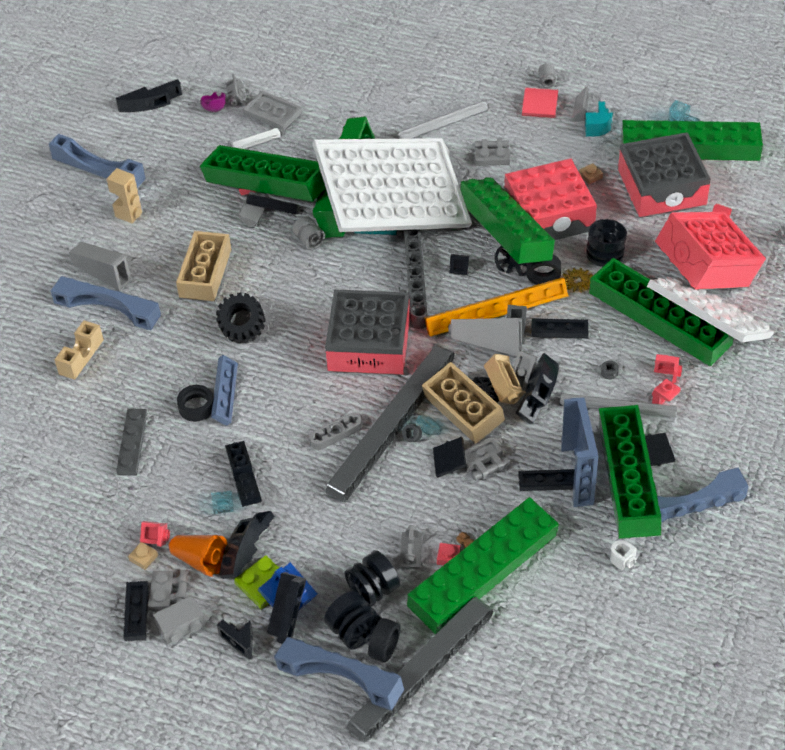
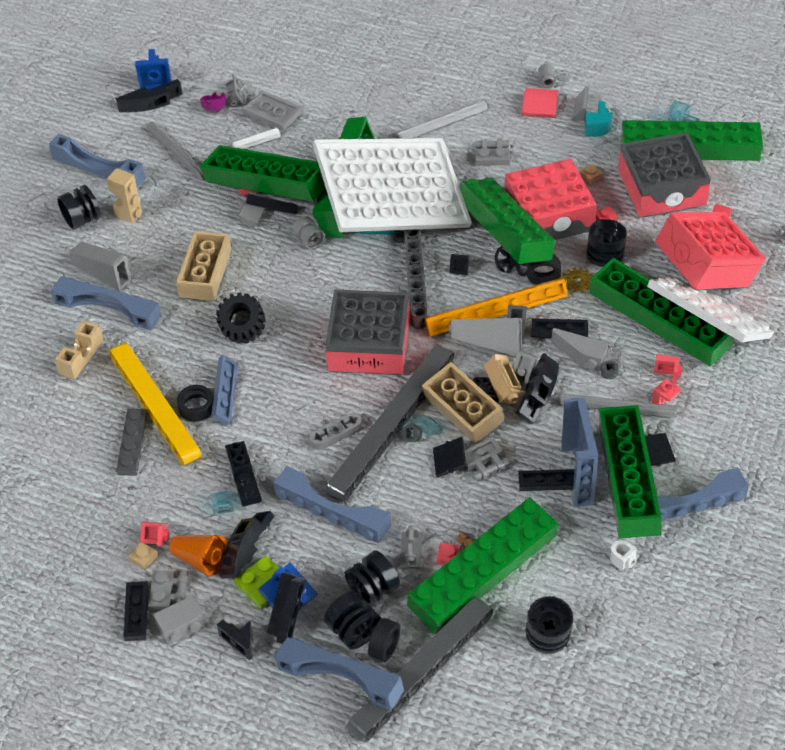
(78, 207): none -> black wheel
(153, 71): none -> blue bracket
(155, 403): none -> yellow beam
(183, 157): none -> light grey axle
(366, 521): none -> sand blue arch
(549, 624): none -> black wheel
(582, 349): none -> light grey slope
(606, 213): none -> coral plate

